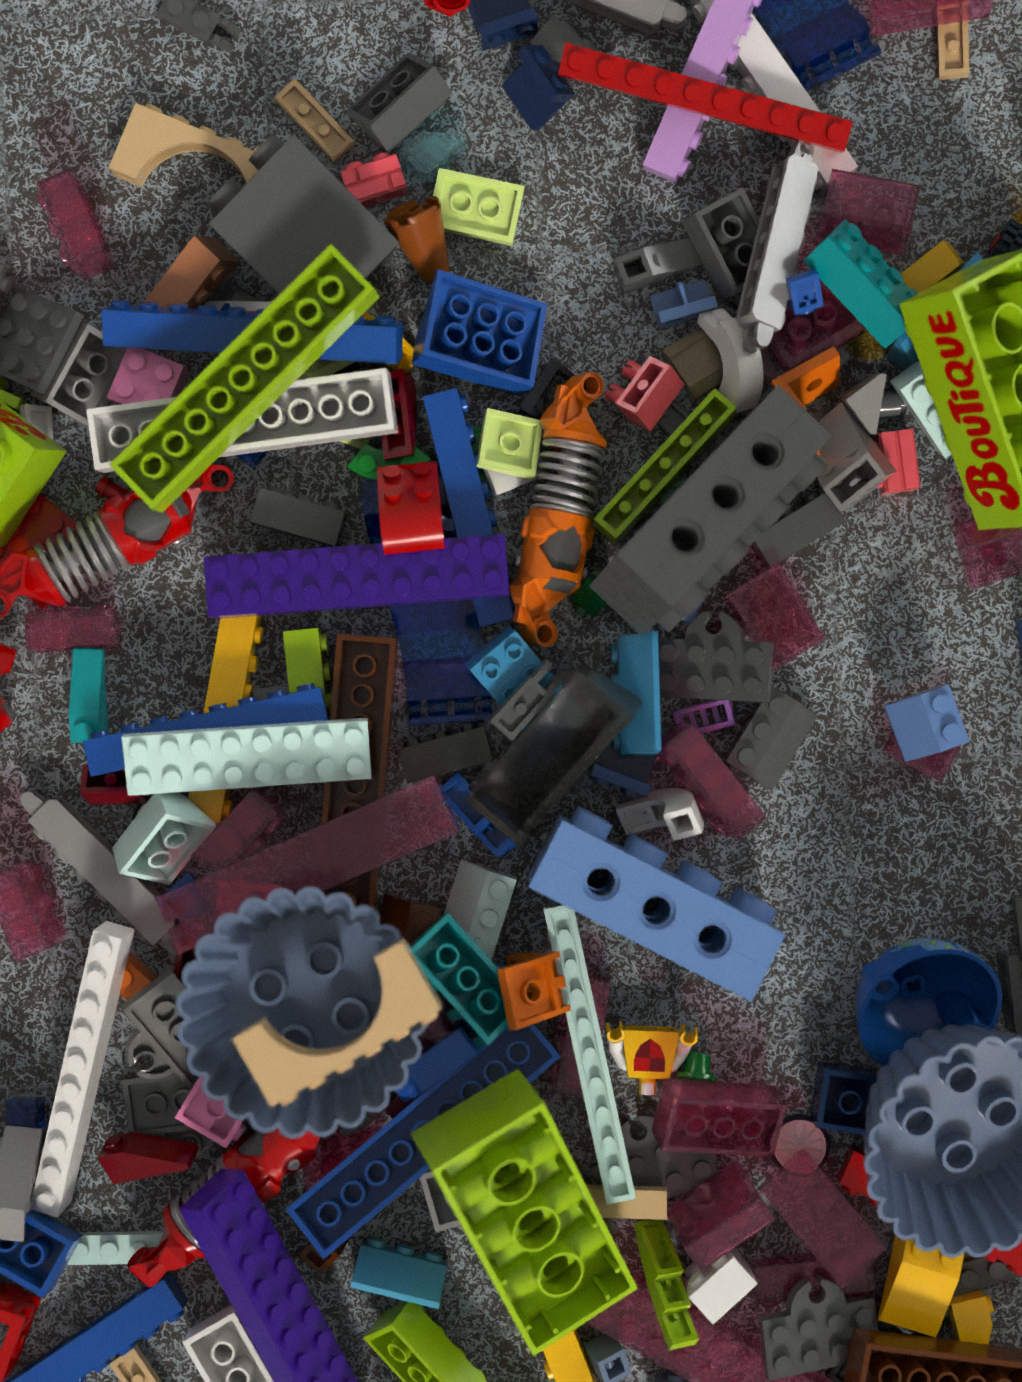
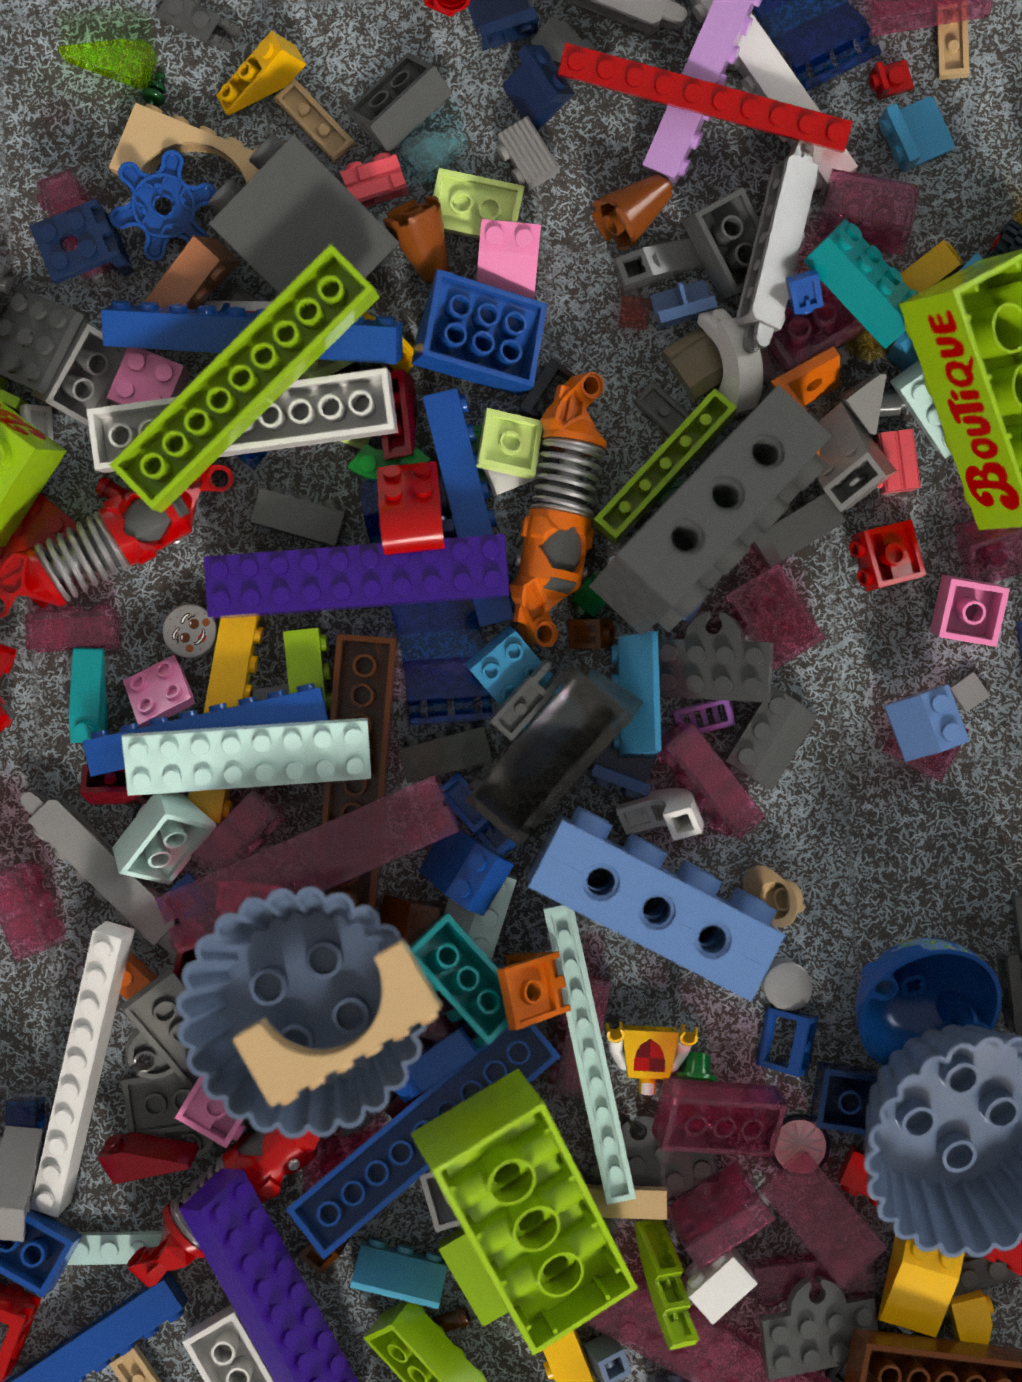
(96, 243): none -> dark blue bracket
(115, 59): none -> clear neon green slope
(147, 189): none -> blue plate
(155, 89): none -> dark green hair
(159, 691): none -> bright pink plate
(190, 631): none -> light grey head
(262, 74): none -> yellow slope
(454, 1319): none -> reddish brown pin
(466, 871): none -> blue slope
(471, 1277): none -> lime brick
(509, 256): none -> bright pink slope
(527, 154): none -> light grey brick
(591, 633): none -> reddish brown bracket
(631, 210): none -> dark orange cone
(634, 313): none -> clear red tile
(649, 392): coral brick -> none
(777, 892): none -> tan piece
(787, 985): none -> light grey piece
(802, 1042): none -> blue tile
(887, 555): none -> red plate
(890, 79): none -> red bracket
(915, 133): none -> dark azure bracket
(969, 610): none -> bright pink brick
(969, 692): none -> light grey tile

